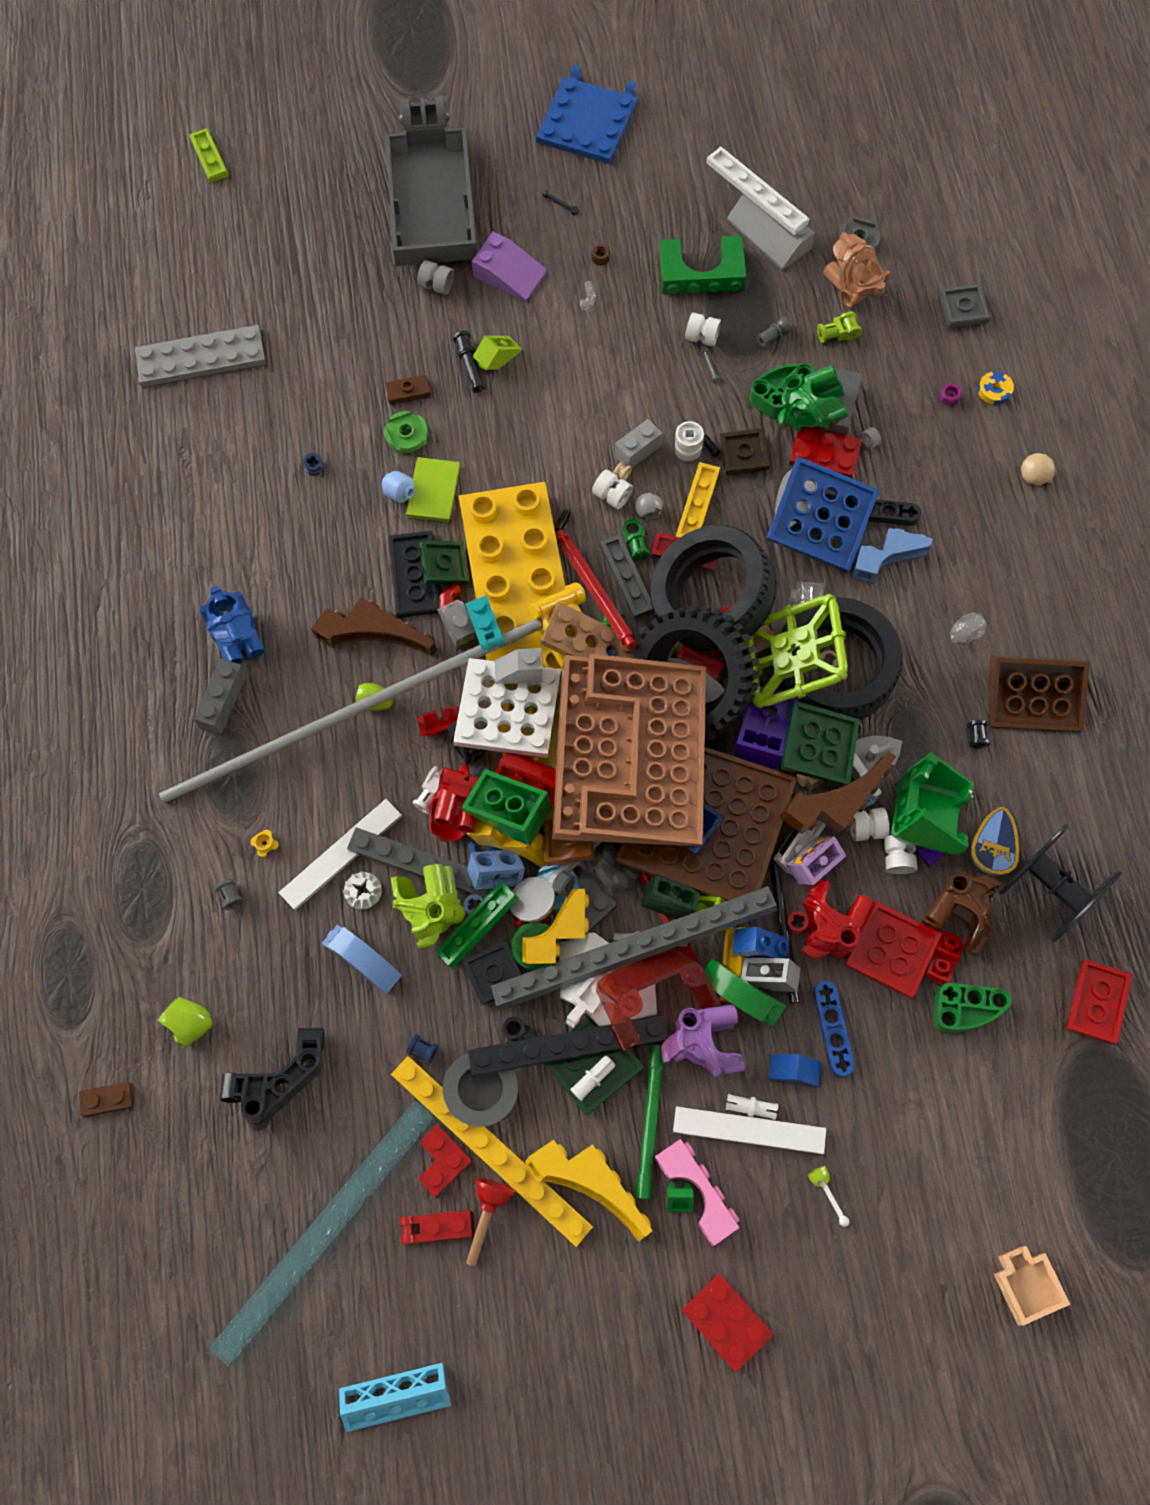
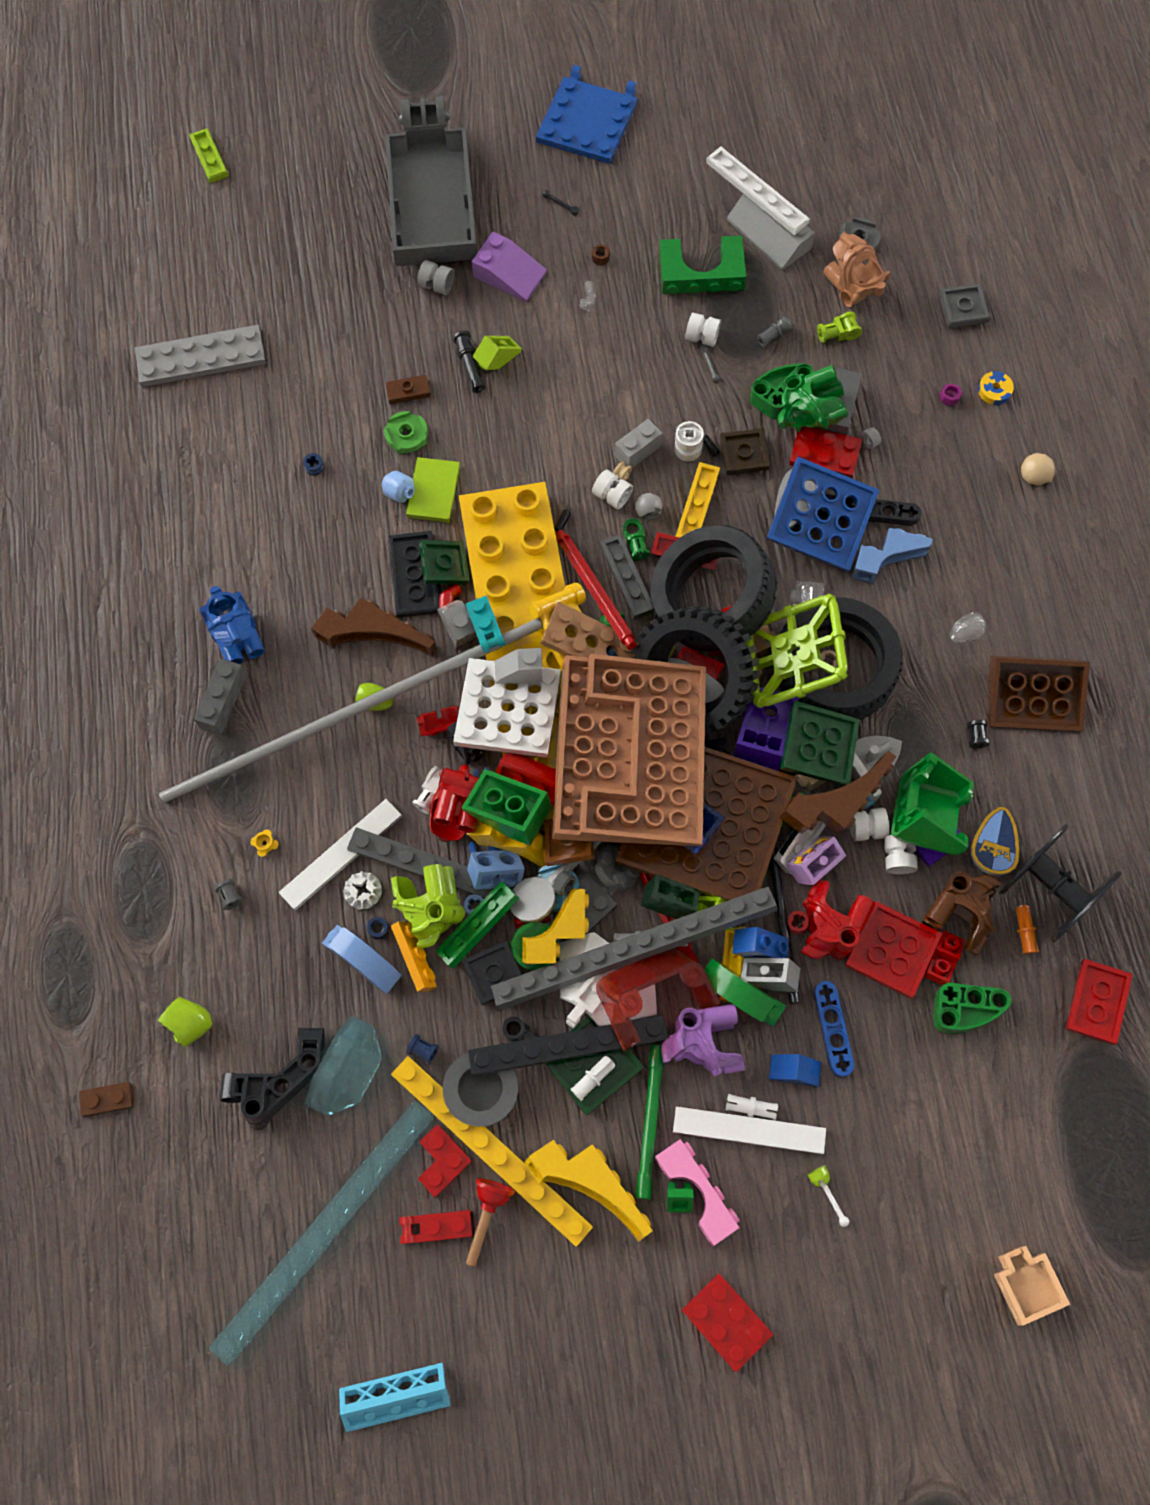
(345, 1068): none -> clear light blue wedge
(377, 920): none -> dark blue axle
(414, 957): none -> light orange plate
(1026, 930): none -> orange axle

